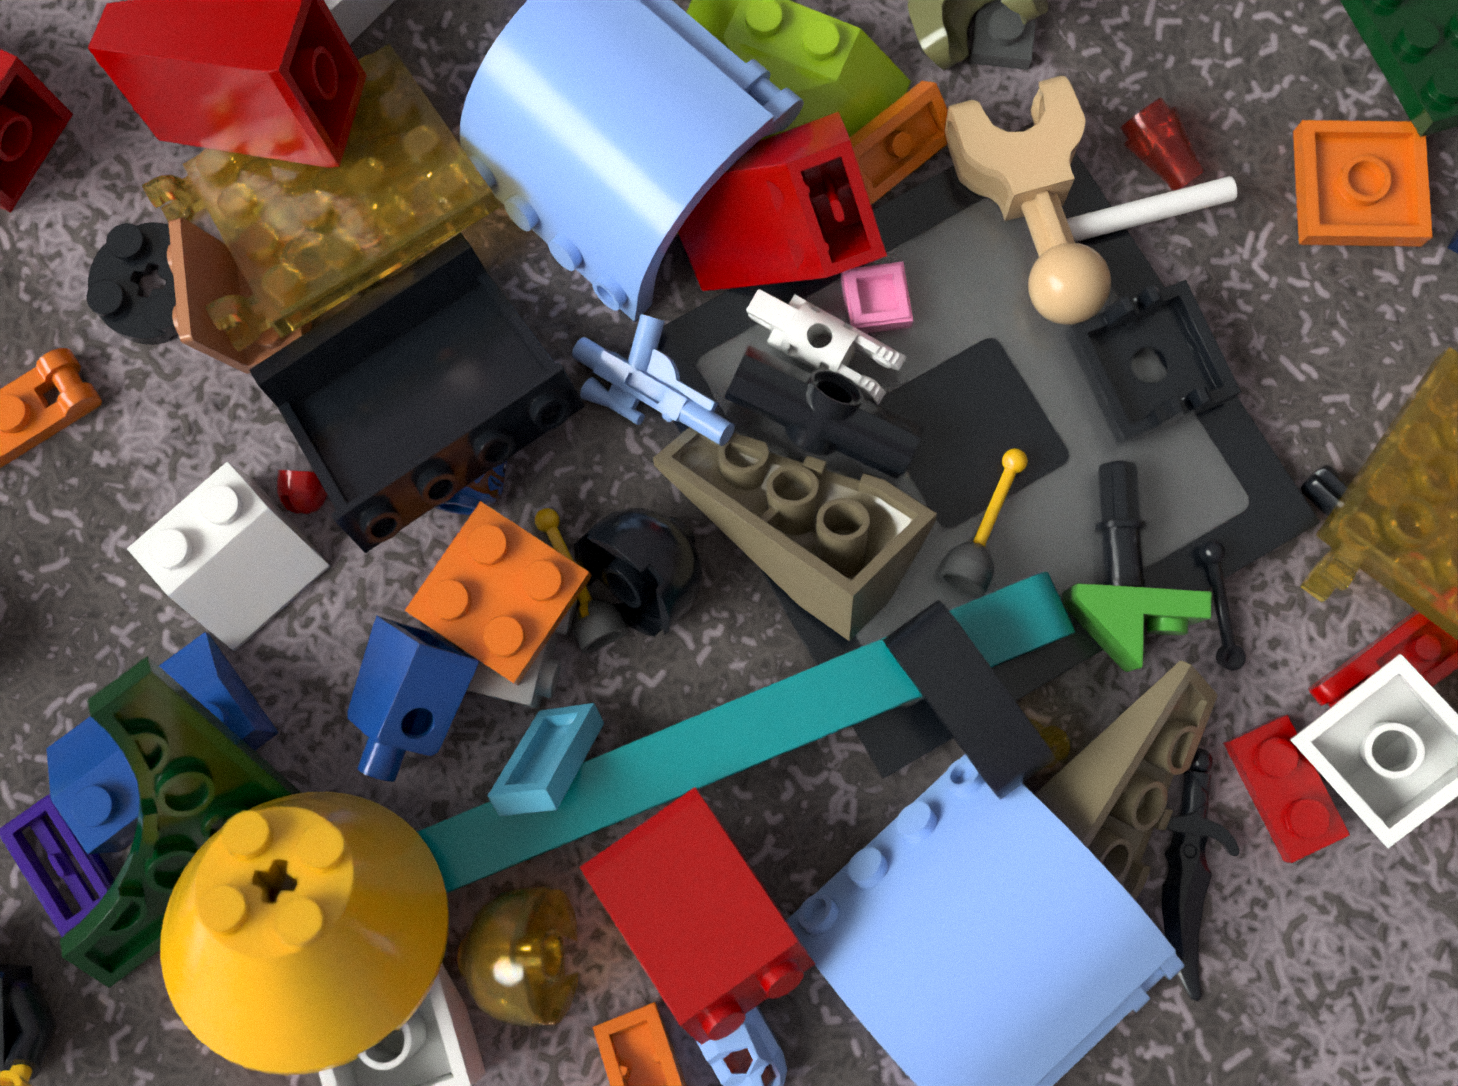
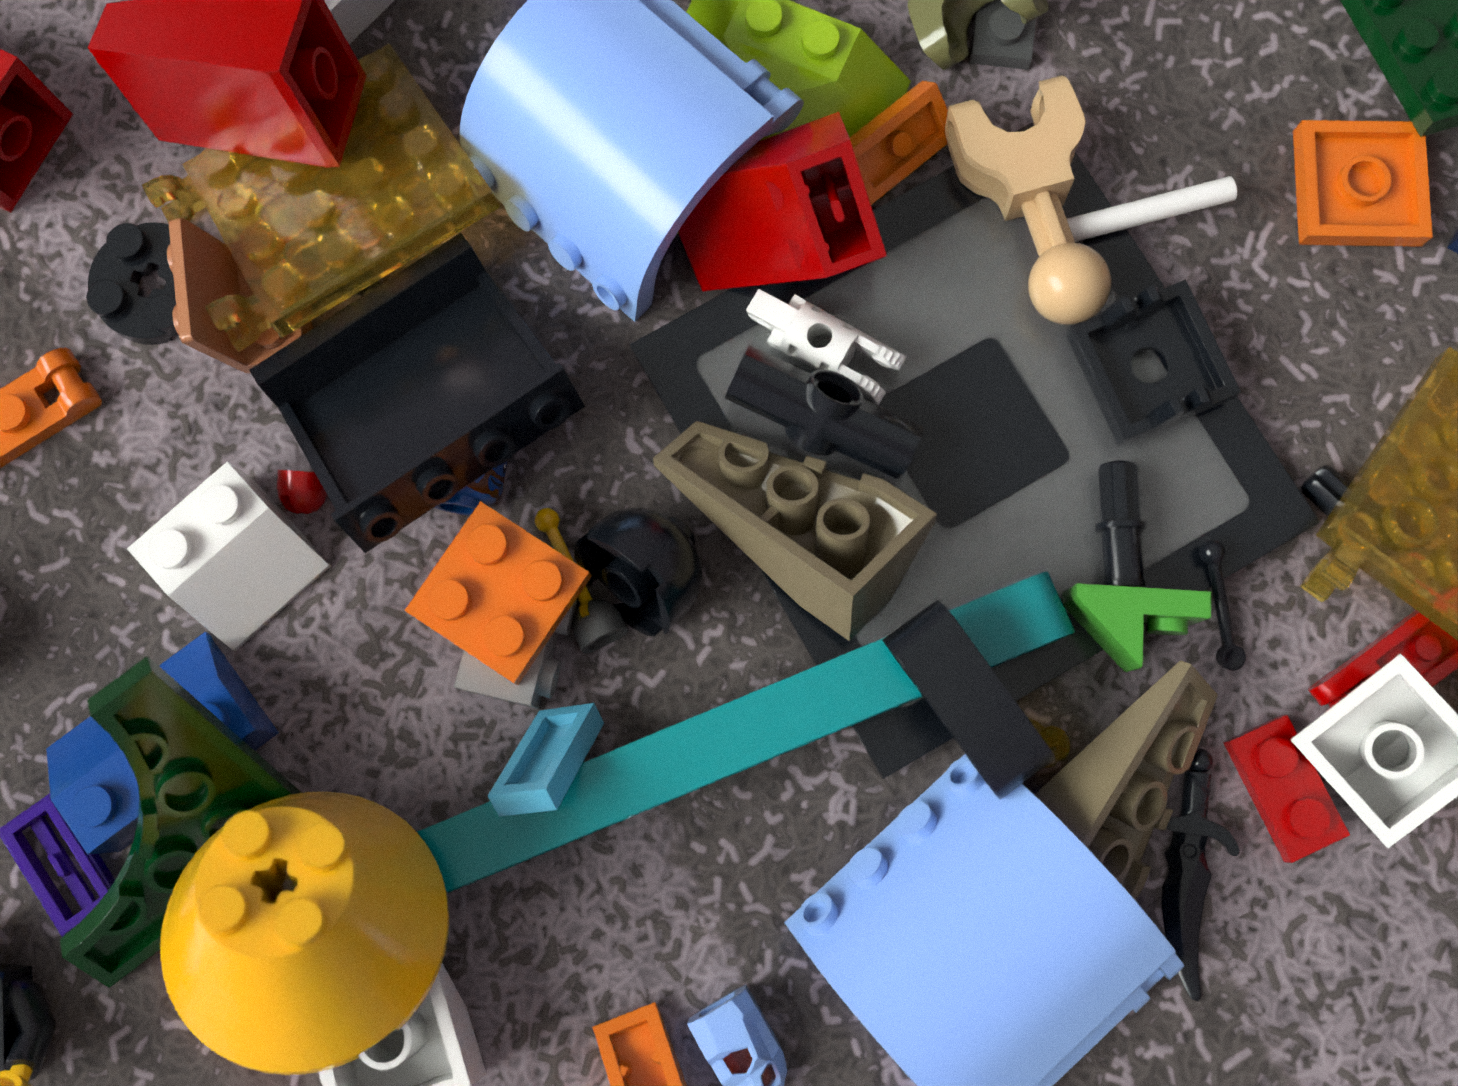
(406, 694): blue torso -> none
(517, 957): clear yellow cylinder -> none
(648, 378): light blue piece -> none
(698, 918): red slope -> none
(877, 297): bright pink tile -> none
(970, 564): hinge -> none
(1163, 144): clear red cone -> none

